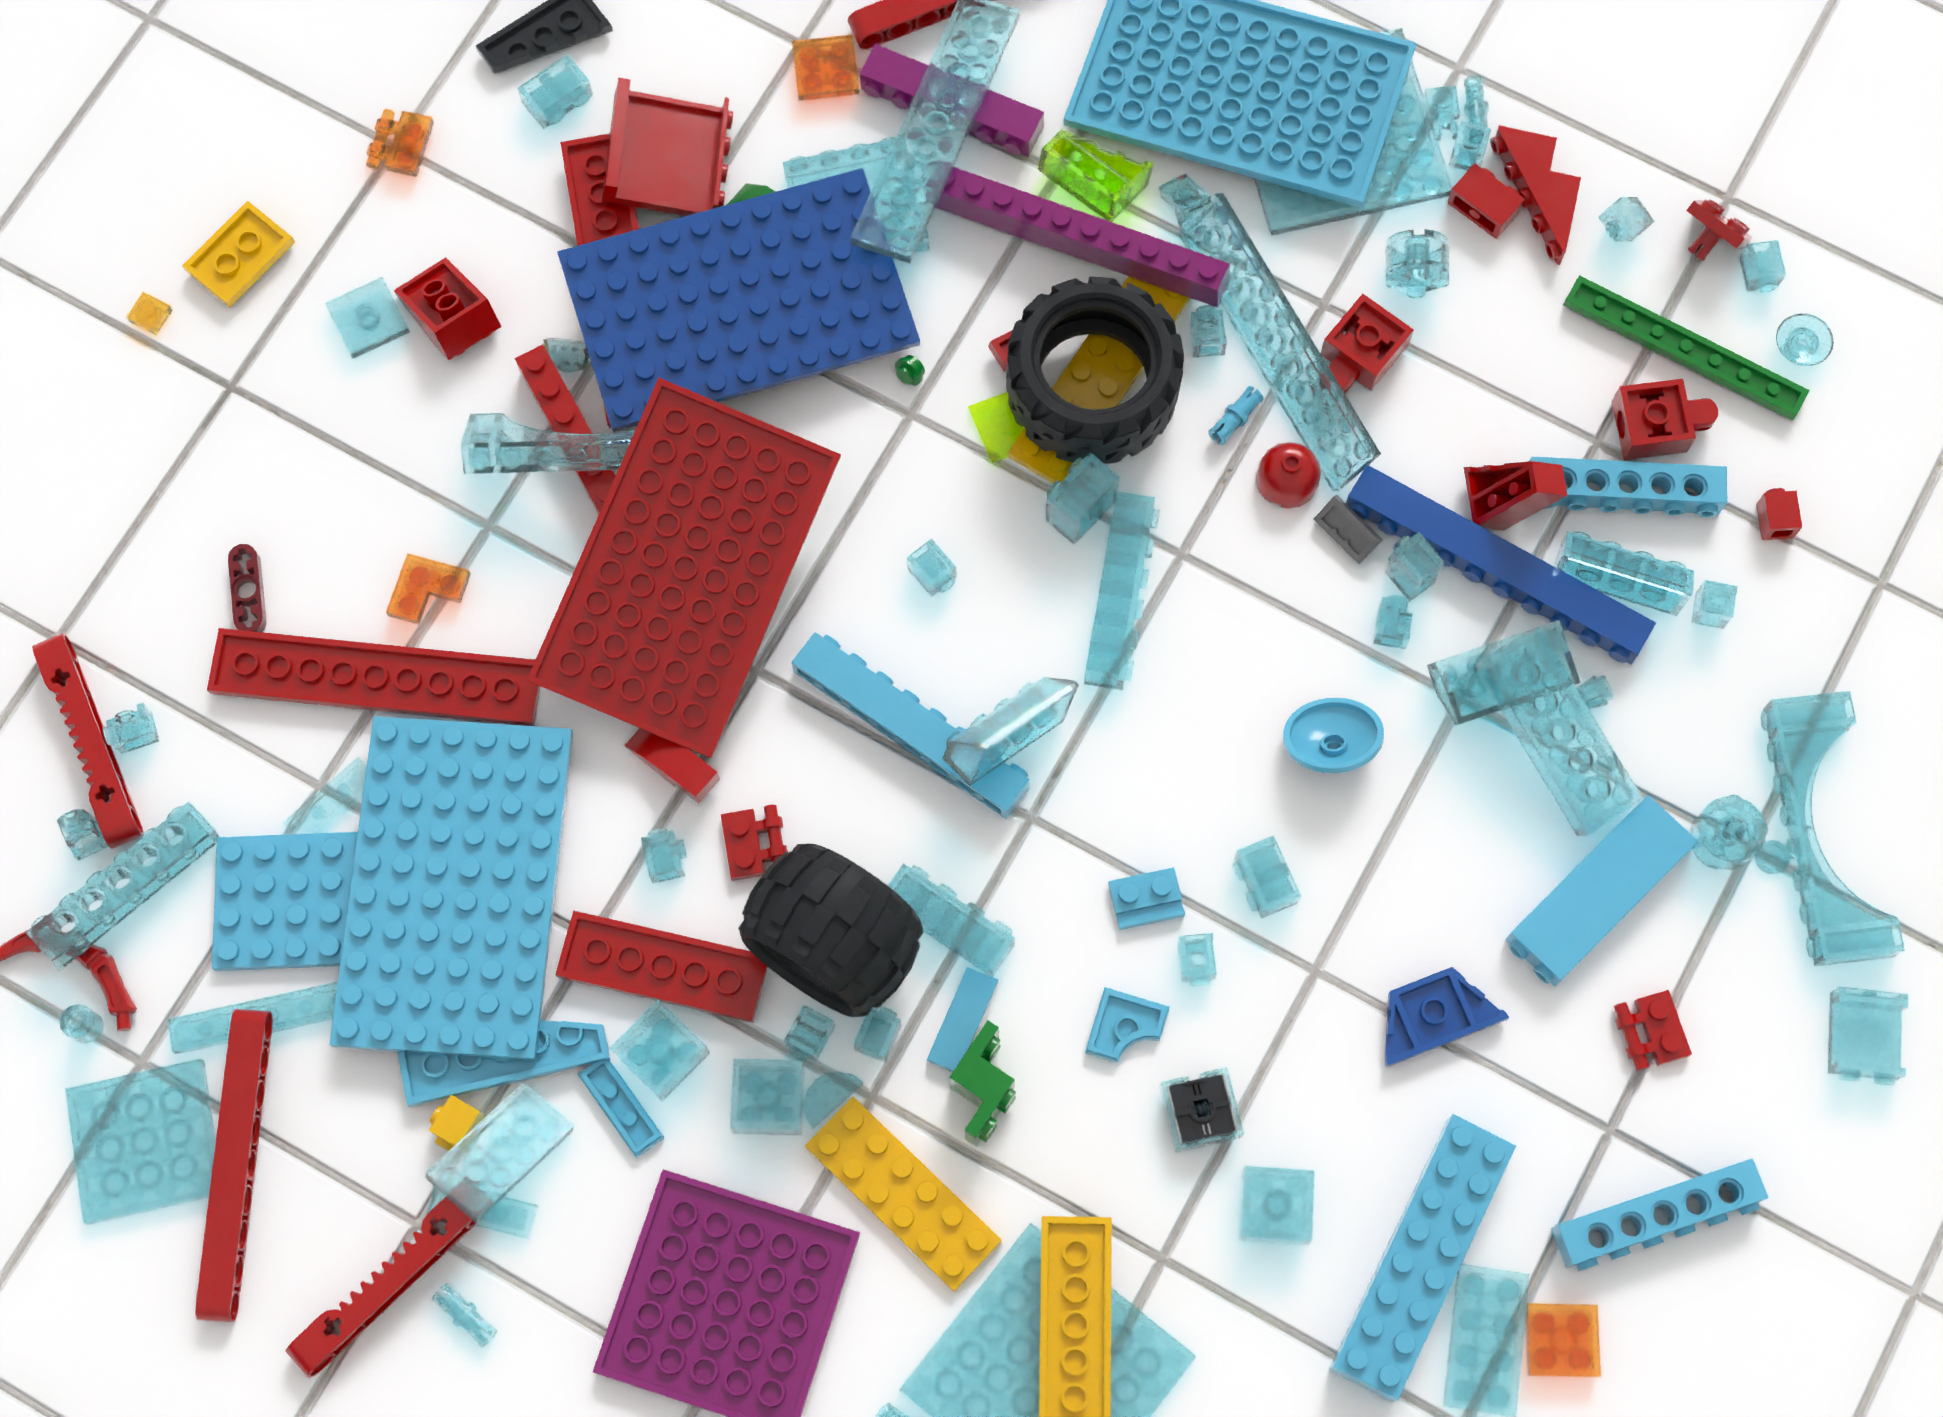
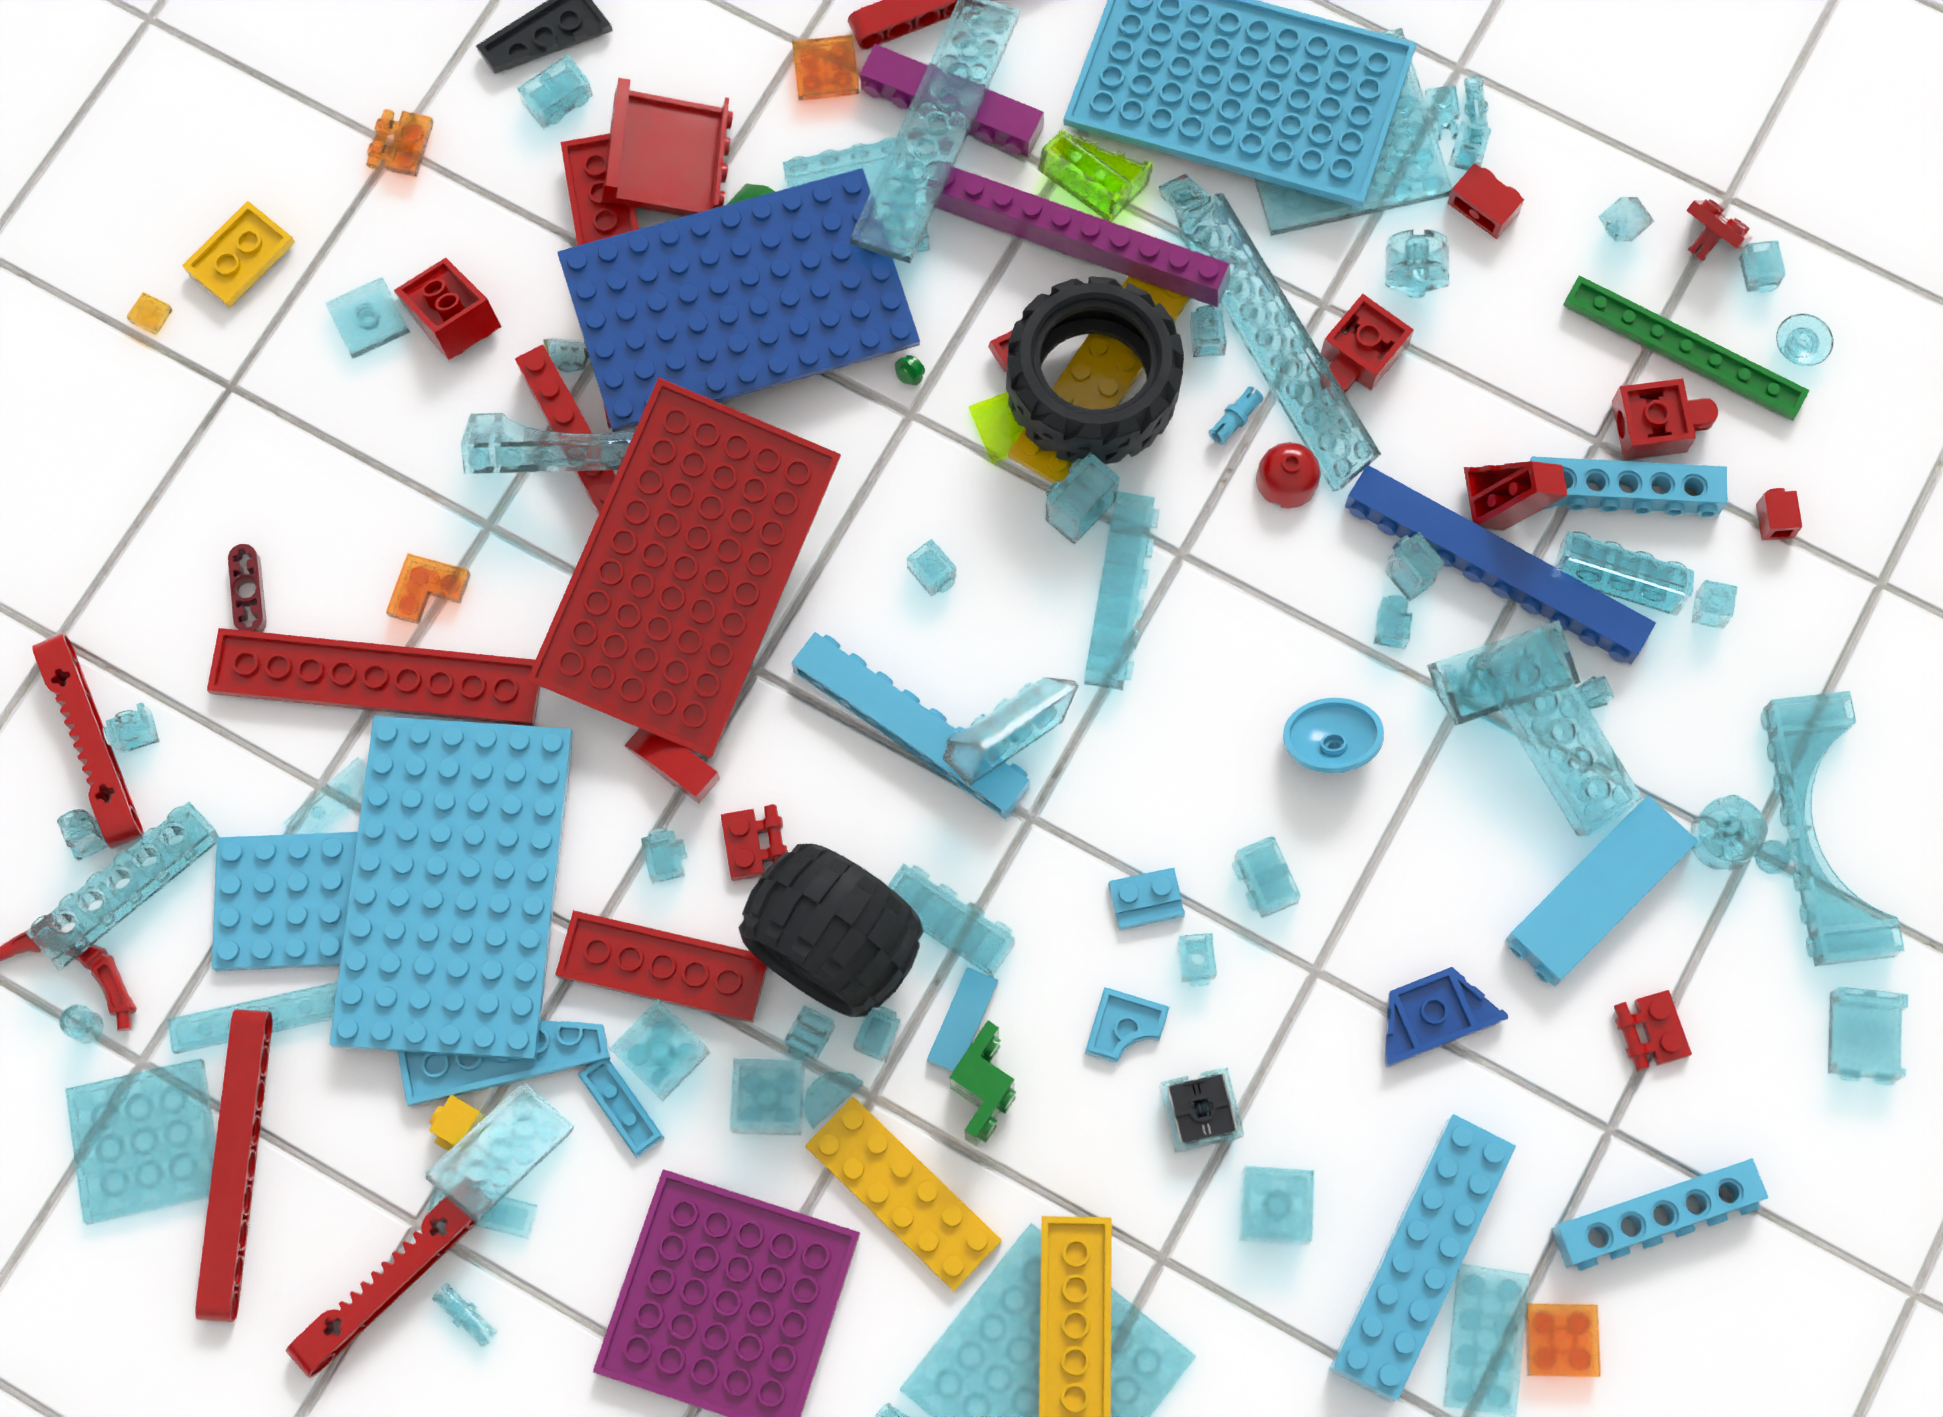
(1348, 529): flat silver plate -> none
(1547, 193): red slope -> none

